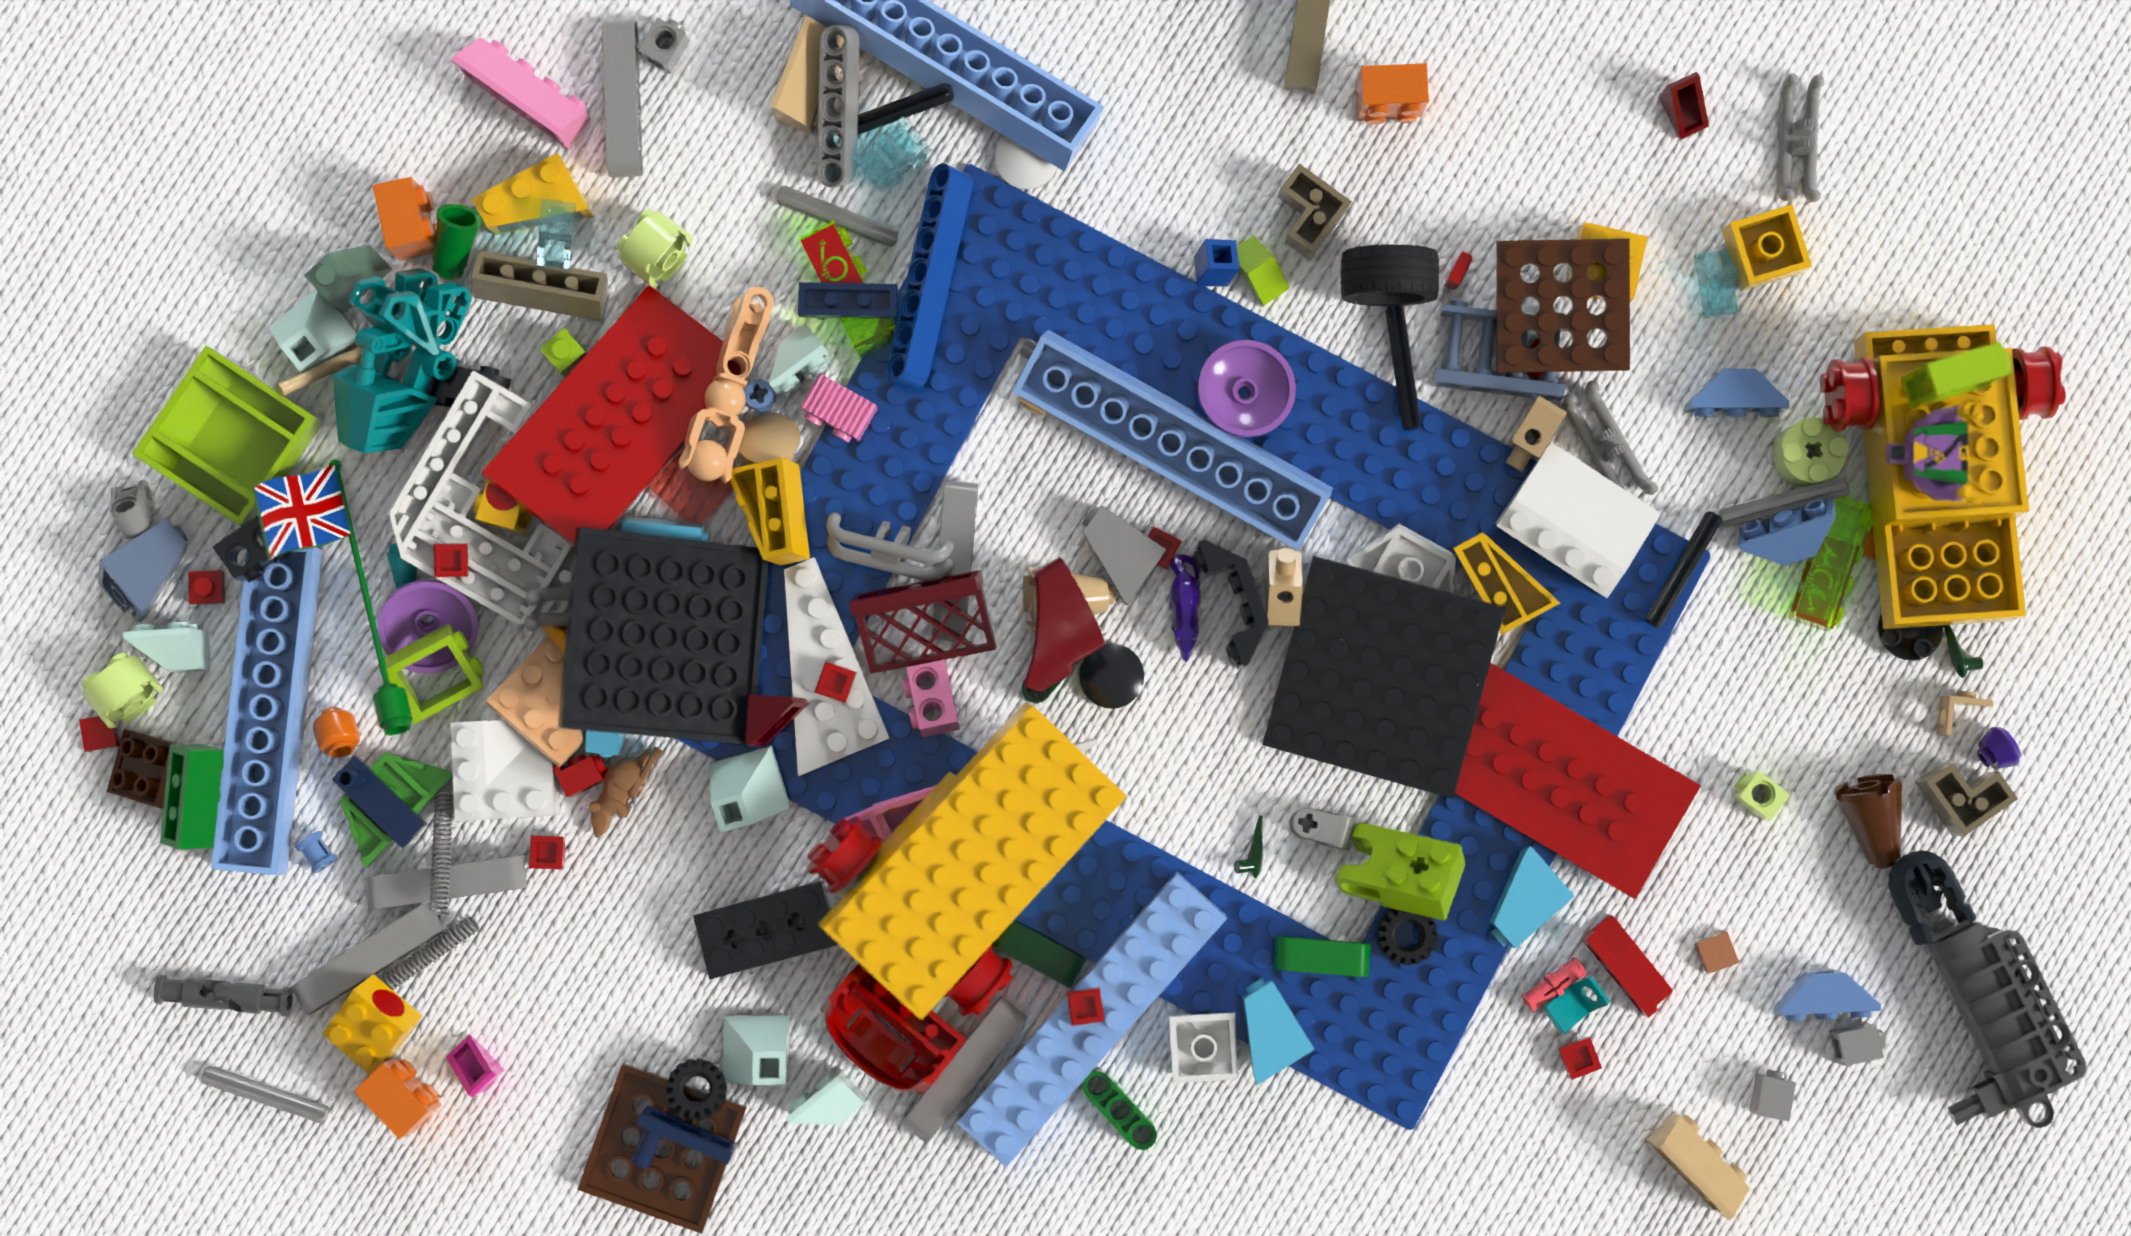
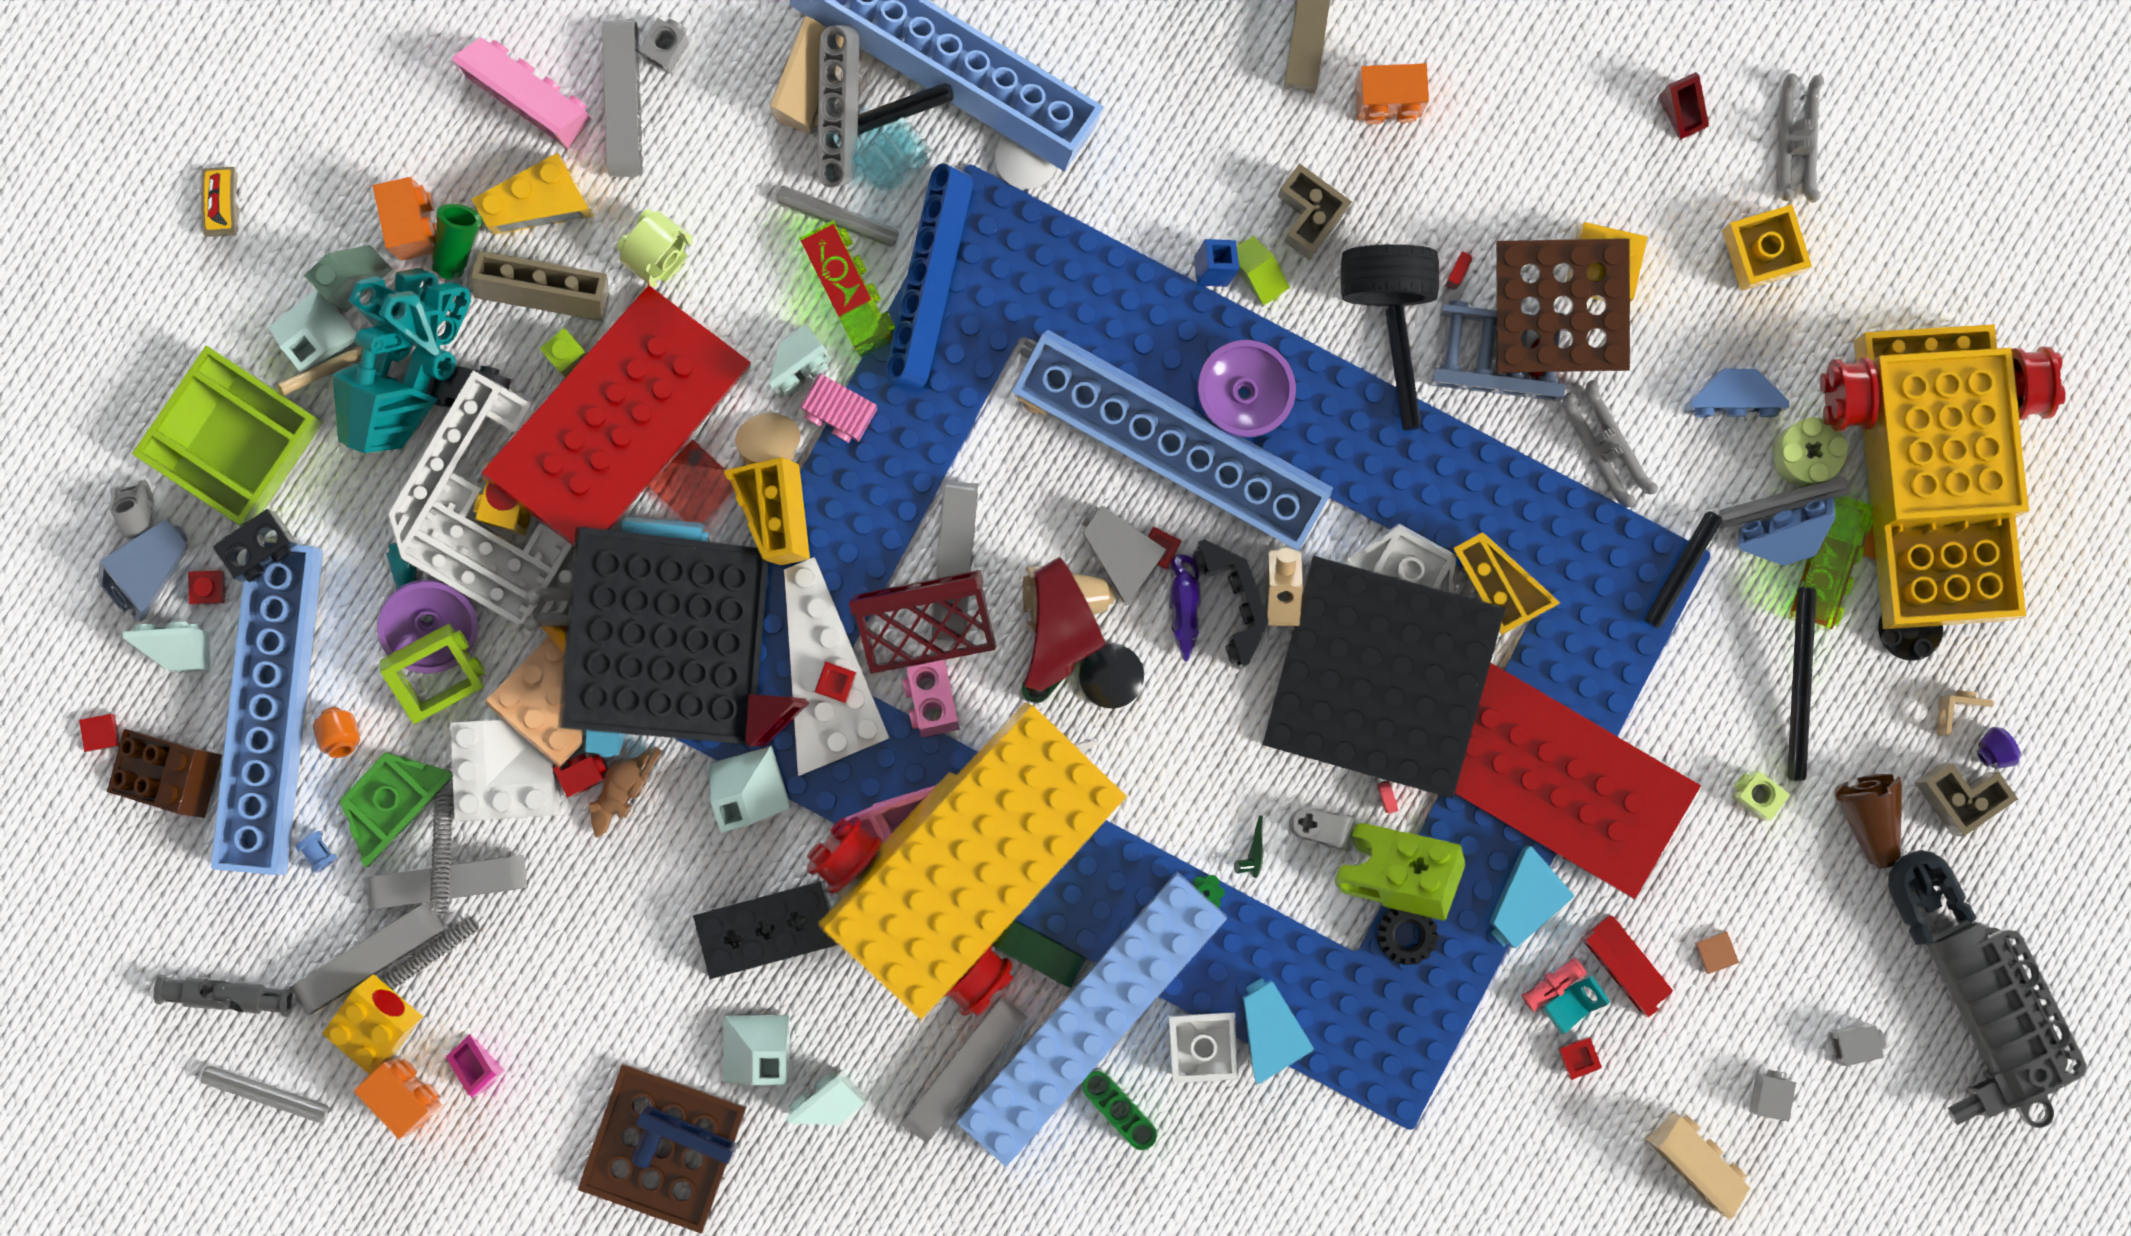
(121, 689): yellowish green brick -> none
(191, 796): green brick -> none
(219, 202): none -> slope
(312, 513): flag -> none
(379, 801): dark blue piece -> none
(451, 560): red tile -> none
(547, 852): red plate -> none
(556, 234): clear light blue slope -> none
(682, 1074): black tyre -> none
(725, 394): light nougat piece -> none
(769, 399): medium blue bush -> none
(847, 300): dark blue piece -> none
(879, 1049): red piece -> none
(887, 554): light grey piece -> none
(1085, 1006): red tile -> none
(1211, 884): none -> green plant
(1322, 956): green beam -> none
(1387, 797): none -> coral tile
(1543, 420): tan torso -> none
(1578, 519): white slope -> none
(1716, 283): clear light blue slope -> none
(1801, 683): none -> black axle
(1826, 995): medium blue slope -> none
(1938, 454): torso -> none
(1956, 375): lime window -> none
(1958, 657): dark green bar -> none

